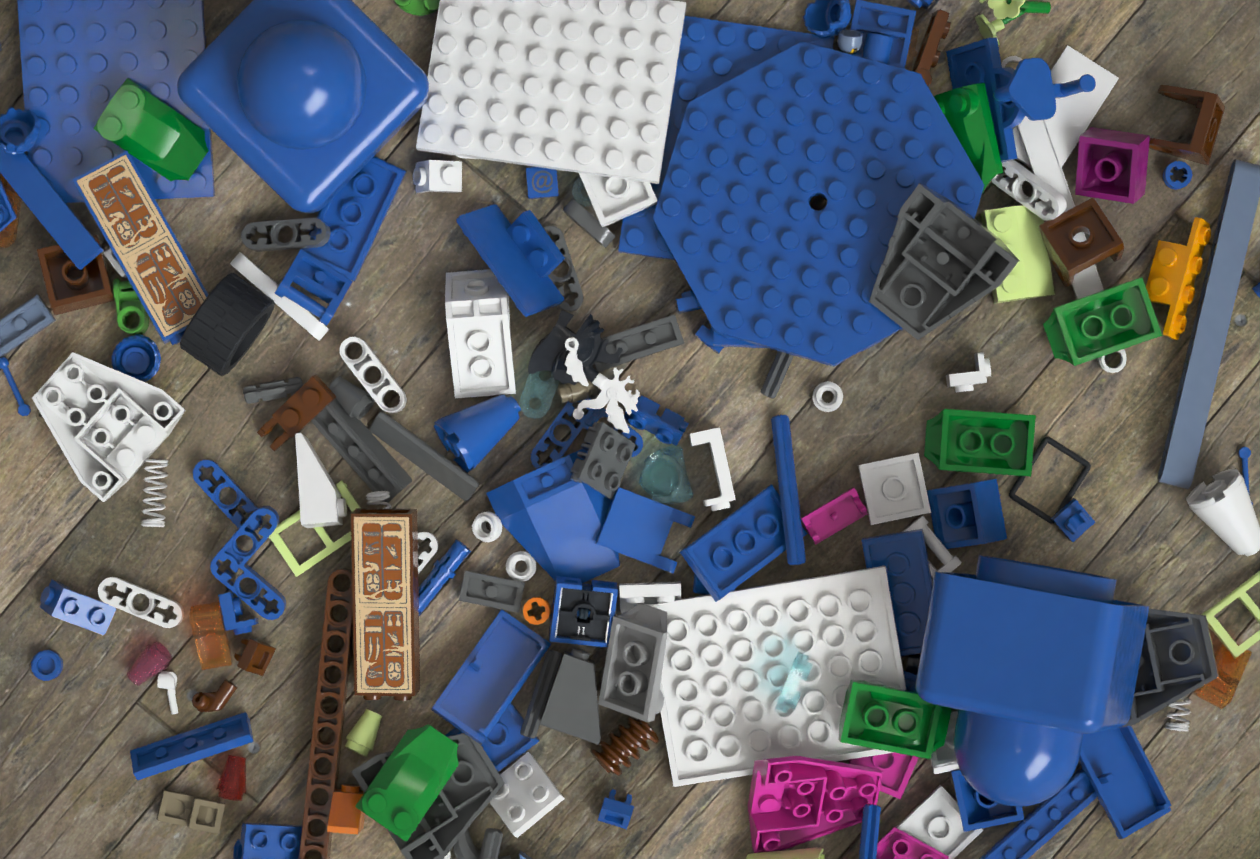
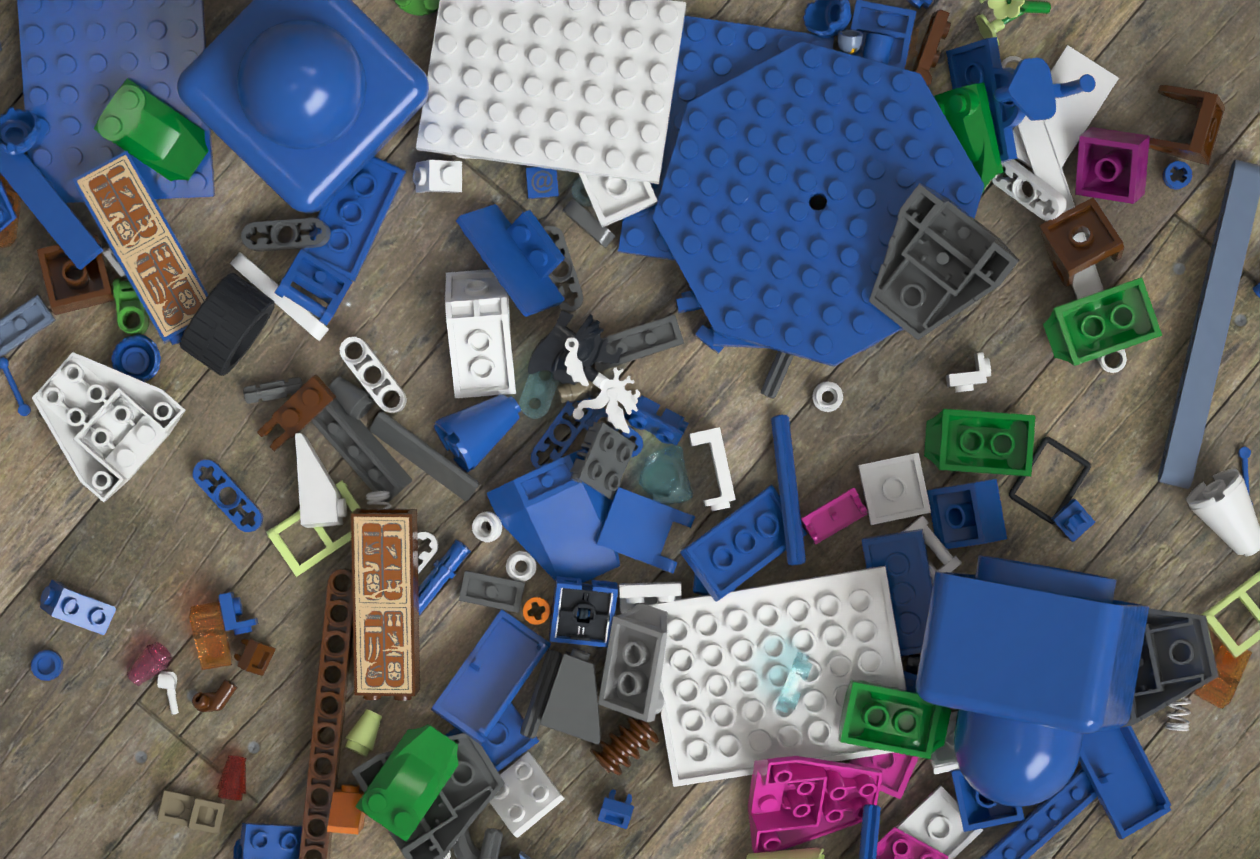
(156, 522): white piece -> none
(158, 618): white beam -> none
(191, 746): blue plate -> none
(239, 559): blue beam -> none
(1022, 235): yellowish green slope -> none
(1174, 276): light orange bracket -> none

